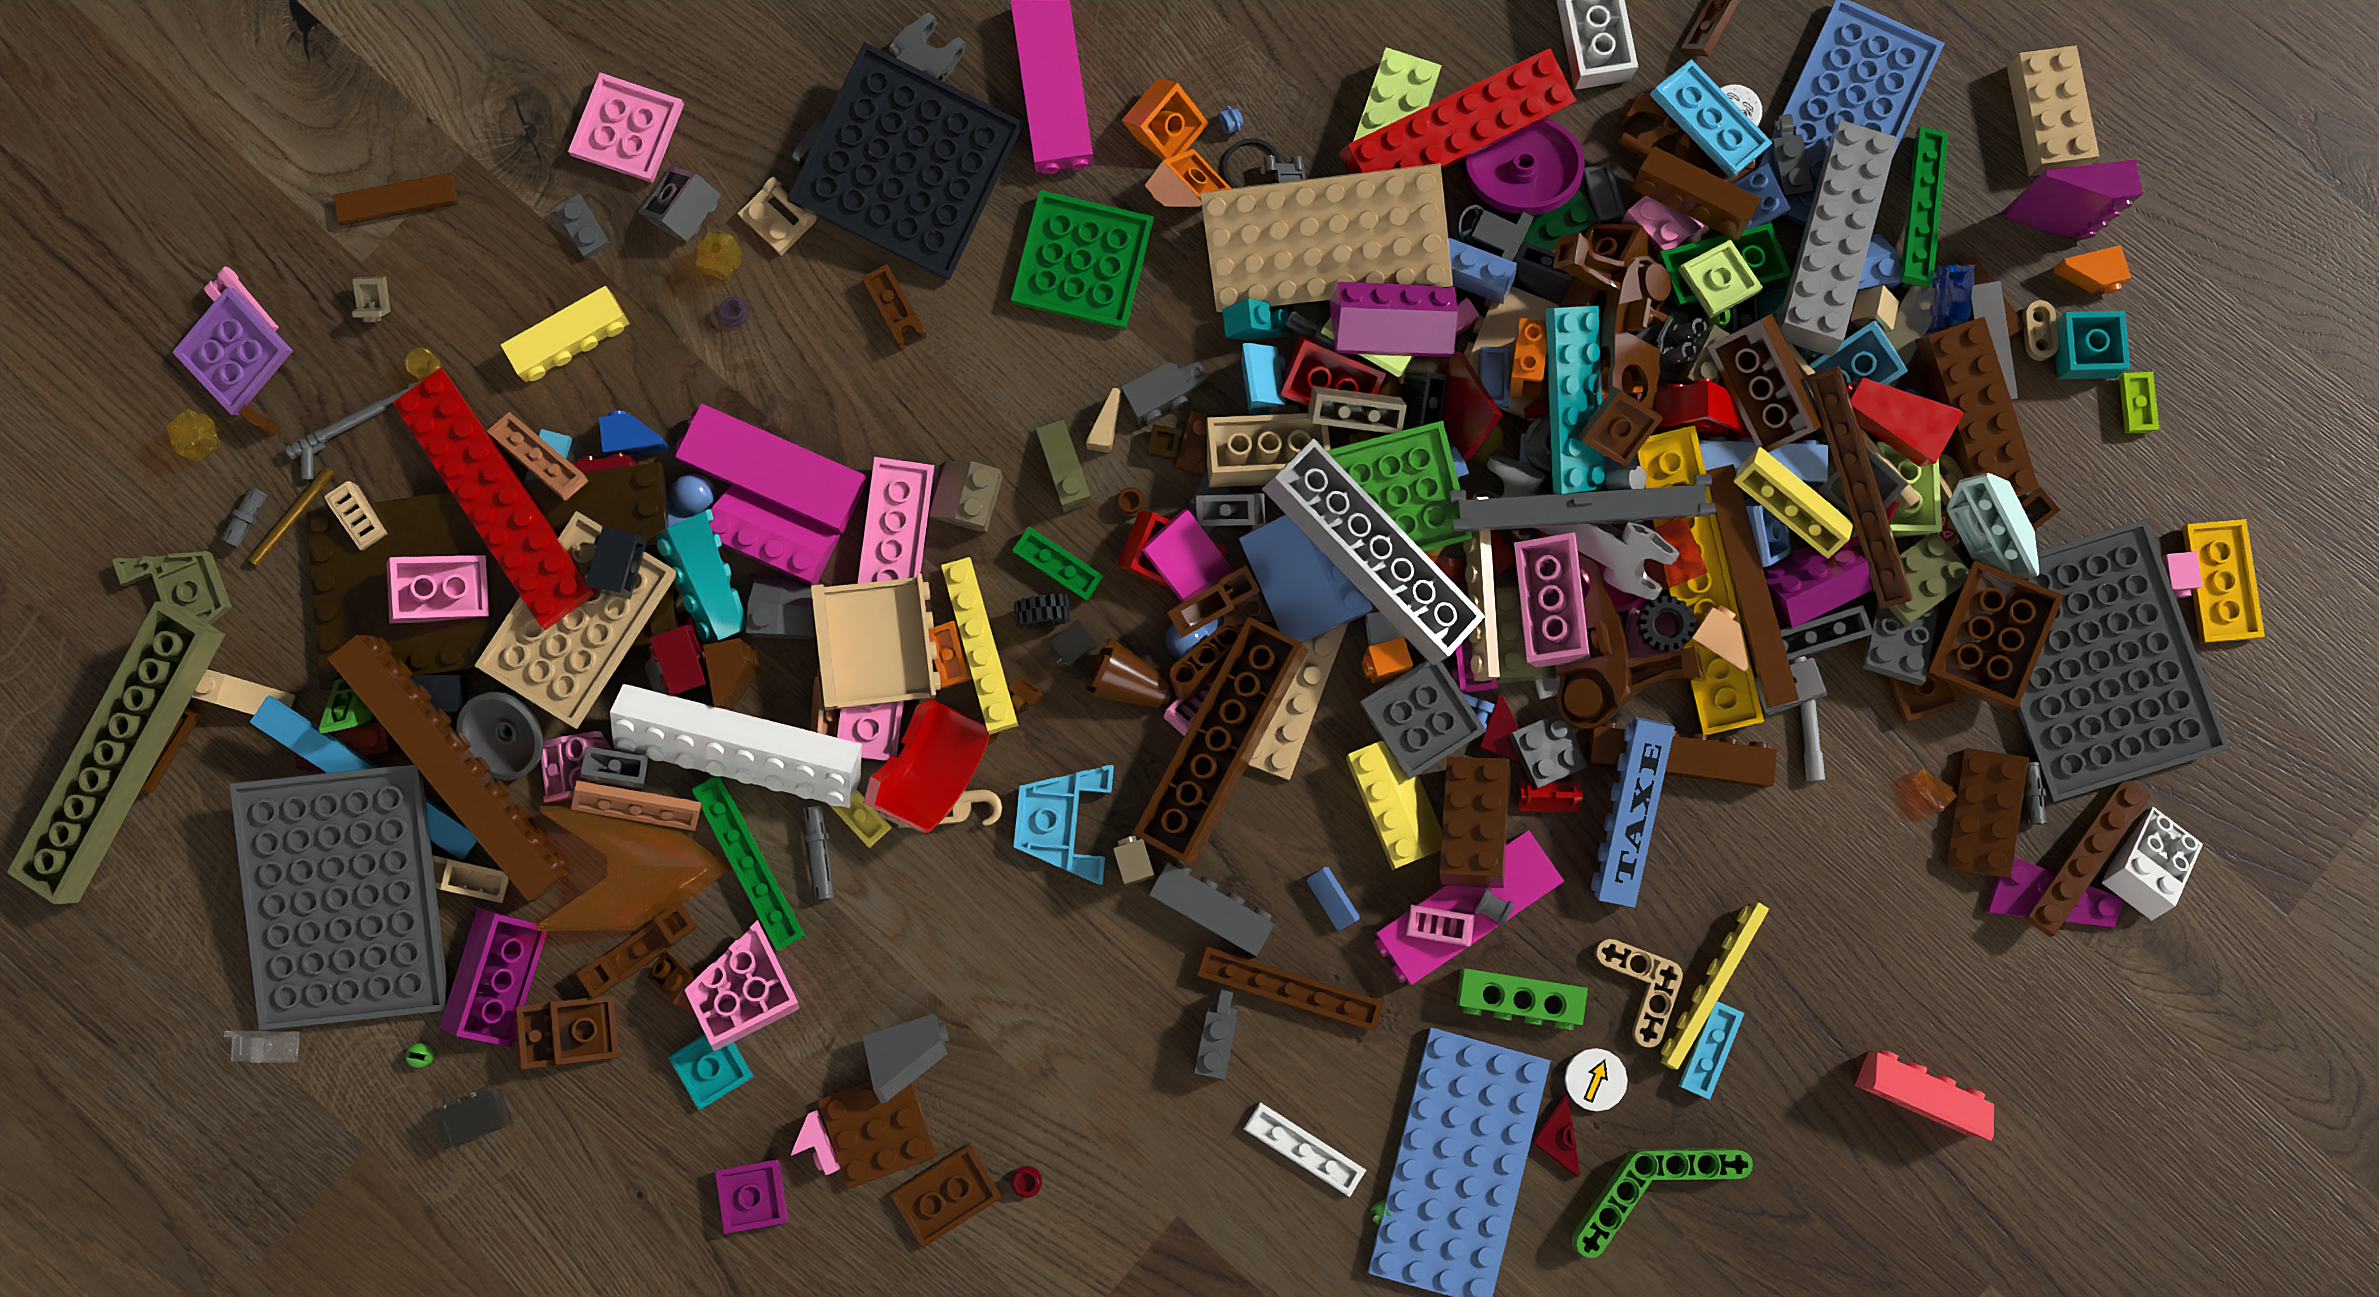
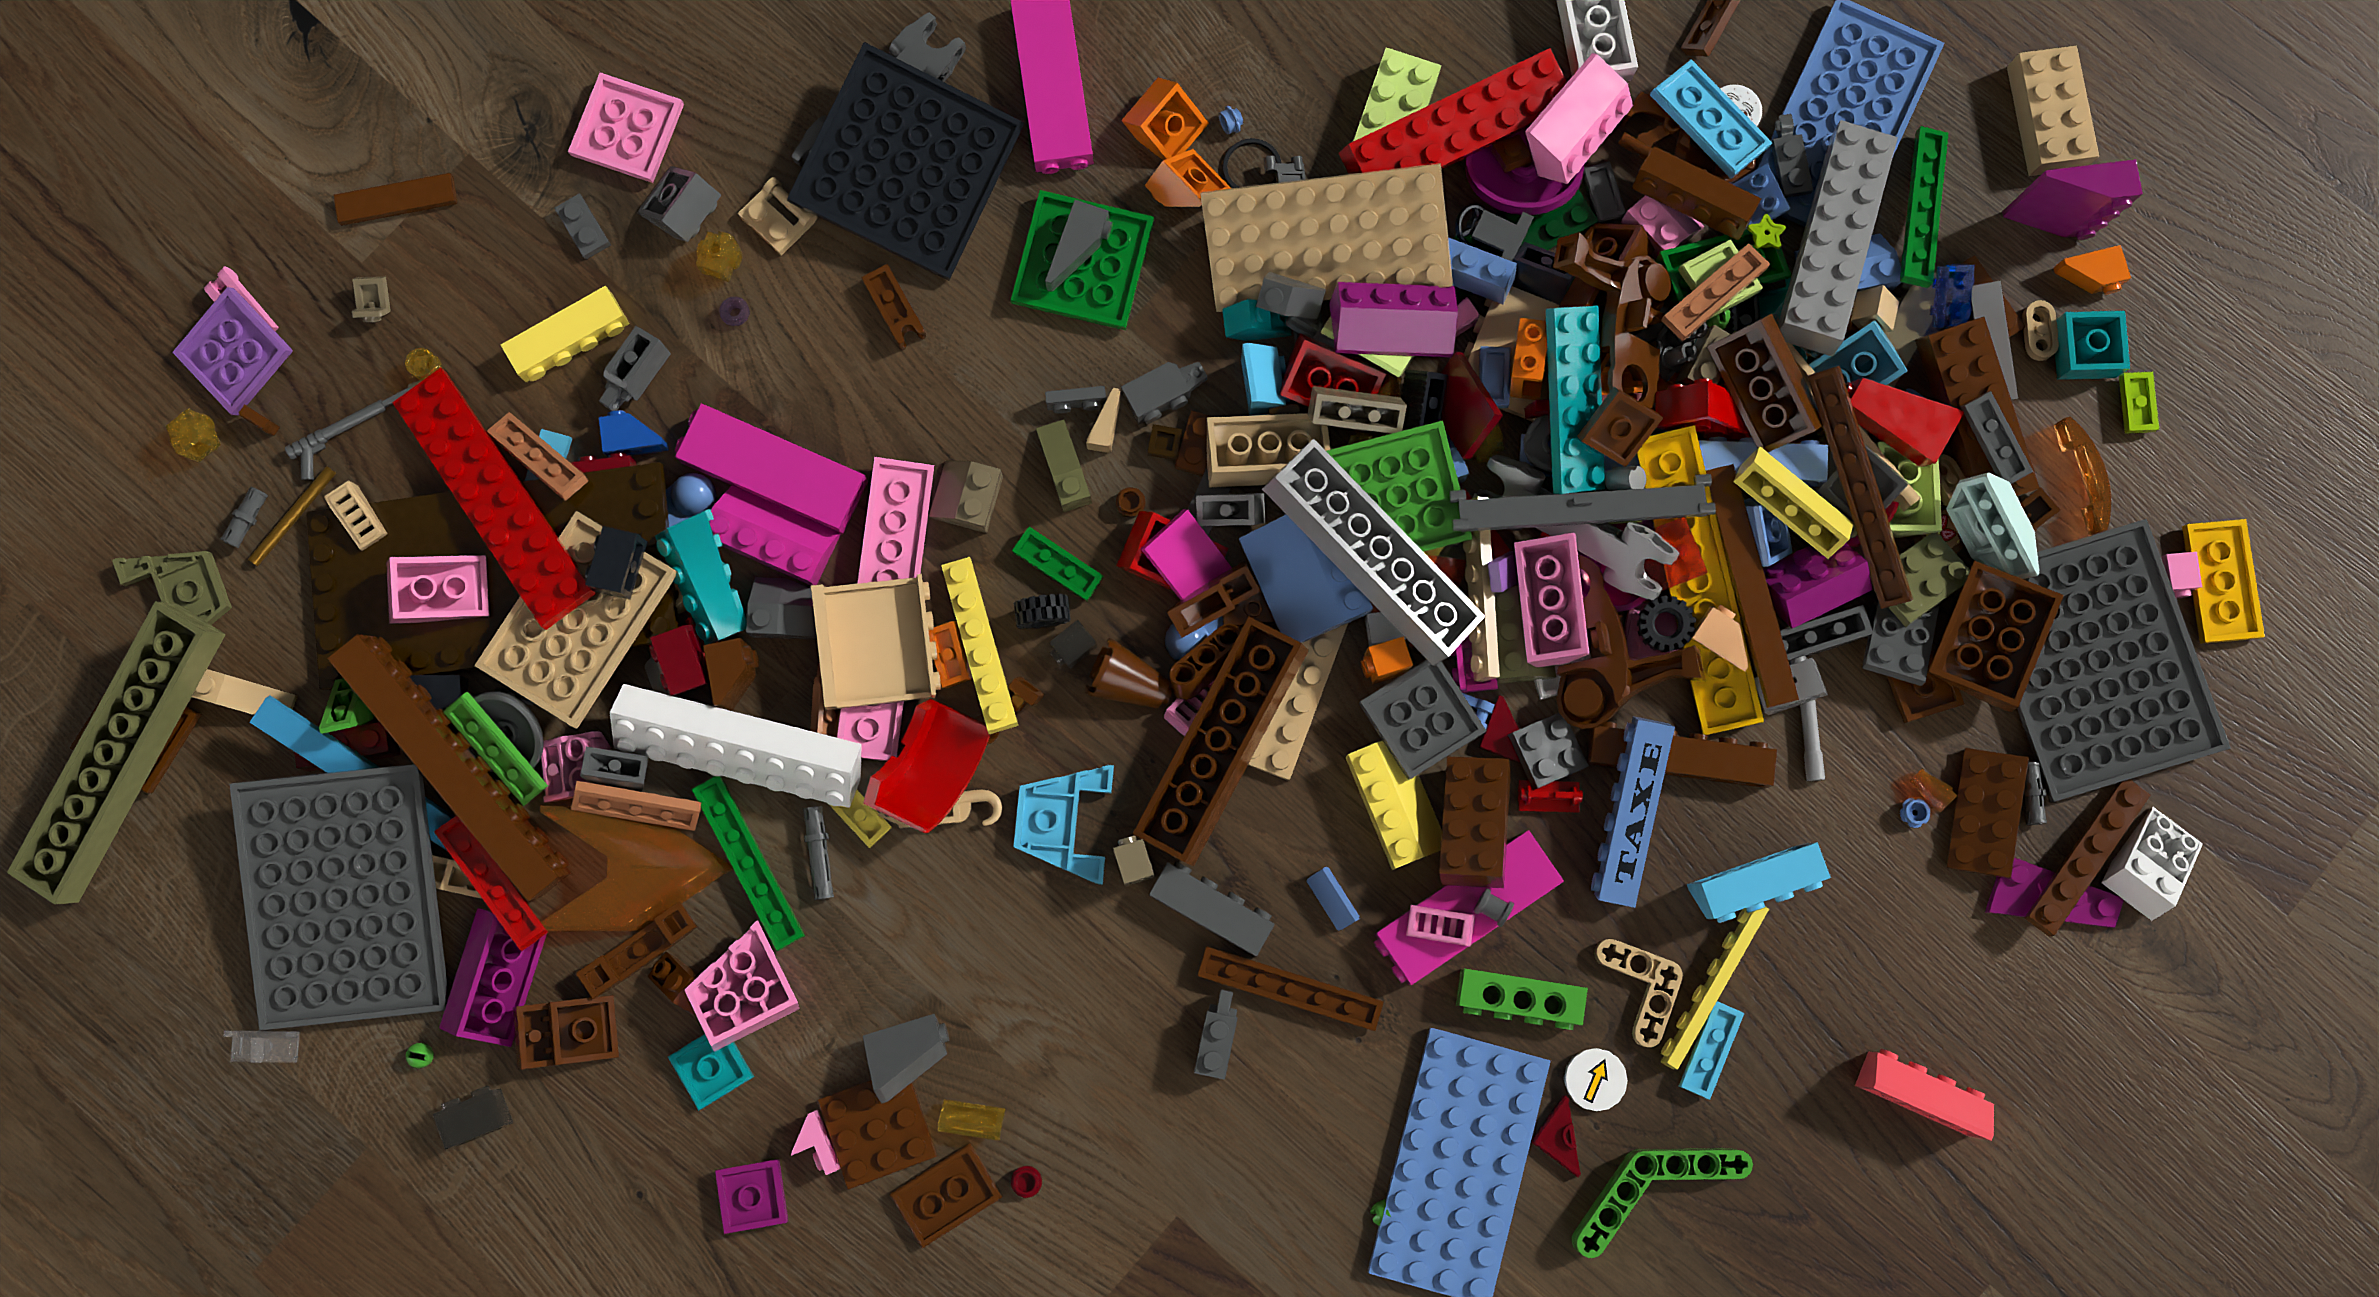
(491, 884): none -> red plate
(495, 748): none -> bright green tile
(633, 368): none -> dark grey hinge
(971, 1119): none -> clear yellow plate
(1063, 400): none -> dark grey plate
(1079, 240): none -> dark grey slope
(1290, 297): none -> dark grey slope
(1304, 1149): white tile -> none
(1503, 572): none -> medium lavender tile
(1511, 153): none -> reddish brown plate
(1578, 120): none -> bright pink slope
(1715, 292): none -> nougat plate
(1759, 236): none -> lime plate
(1760, 881): none -> medium azure slope
(1922, 809): none -> medium blue plate
(1996, 438): none -> dark grey plate
(2093, 471): none -> clear orange slope

